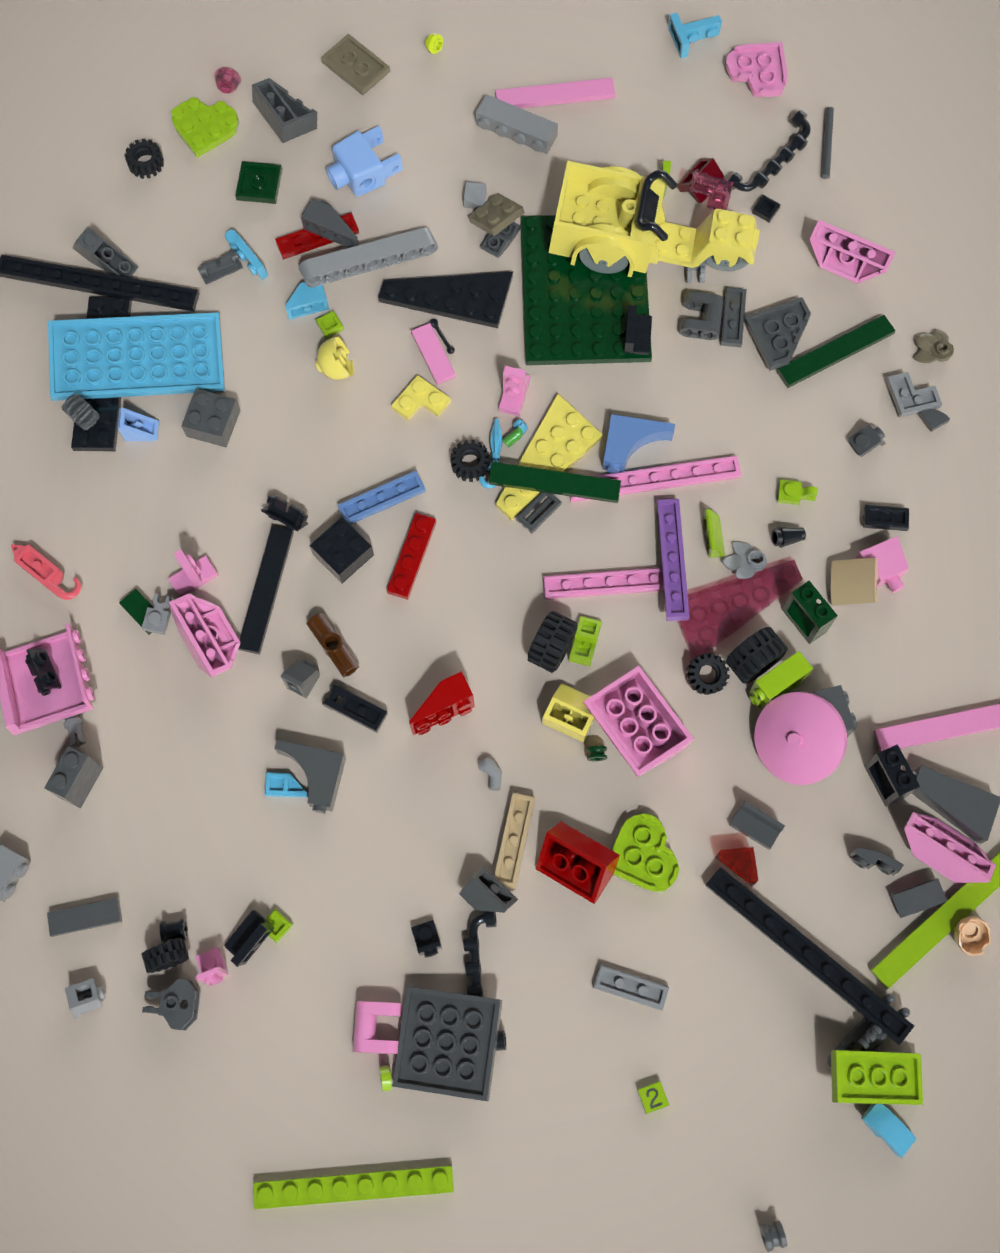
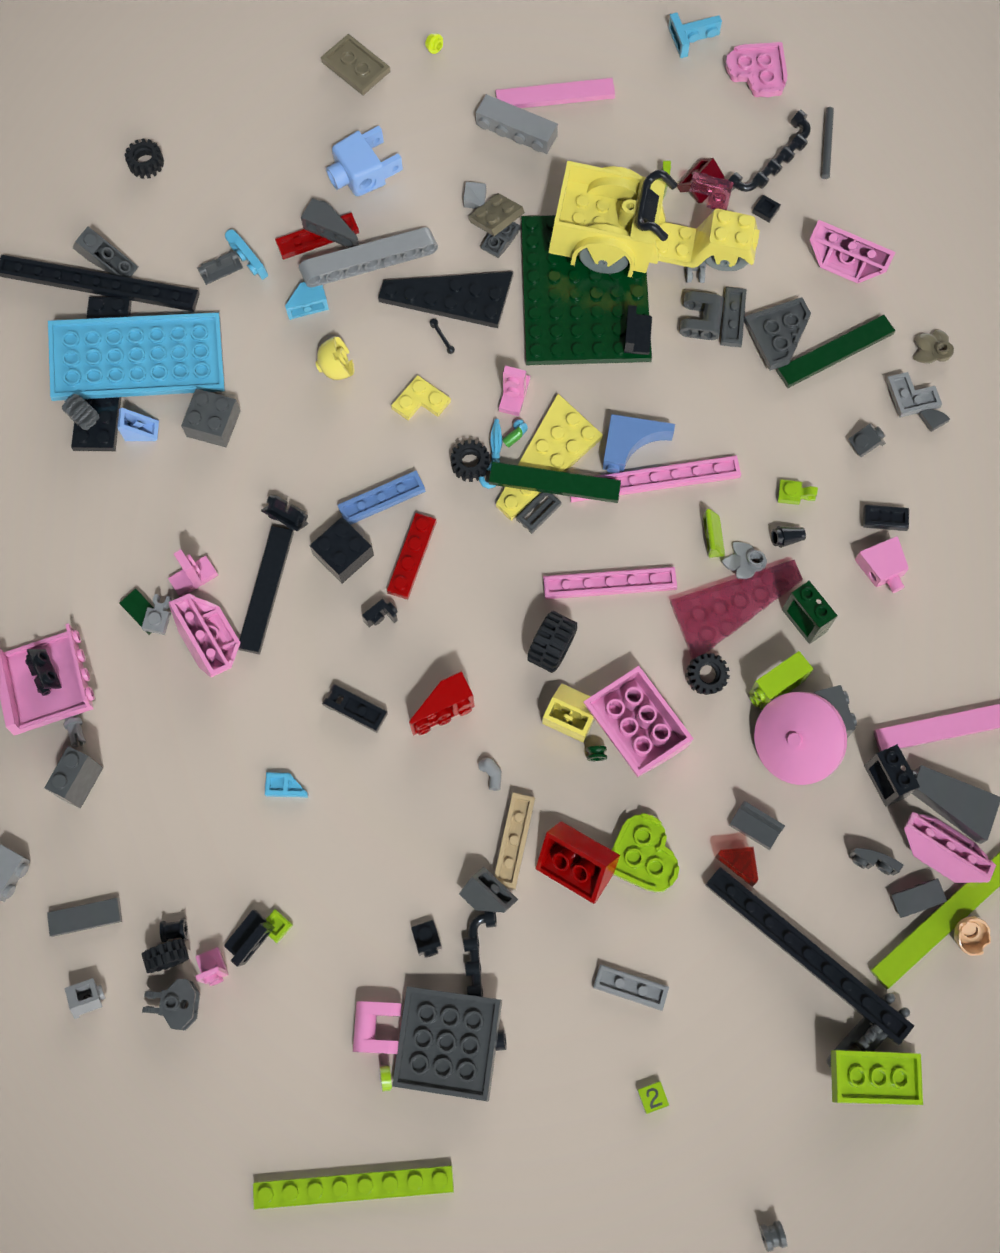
(43, 571): coral plate -> none
(203, 125): lime plate -> none
(227, 79): clear pink cone -> none
(258, 182): dark green plate -> none
(281, 111): dark grey wedge -> none
(300, 677): dark grey slope -> none
(322, 771): dark grey arch -> none
(329, 324): lime tile -> none
(340, 655): reddish brown piece -> none
(376, 613): none -> black bracket
(433, 354): bright pink tile -> none
(585, 641): lime slope -> none
(672, 560): medium lavender plate -> none
(756, 655): black tyre -> none
(854, 581): tan slope -> none
(889, 1128): medium azure slope -> none

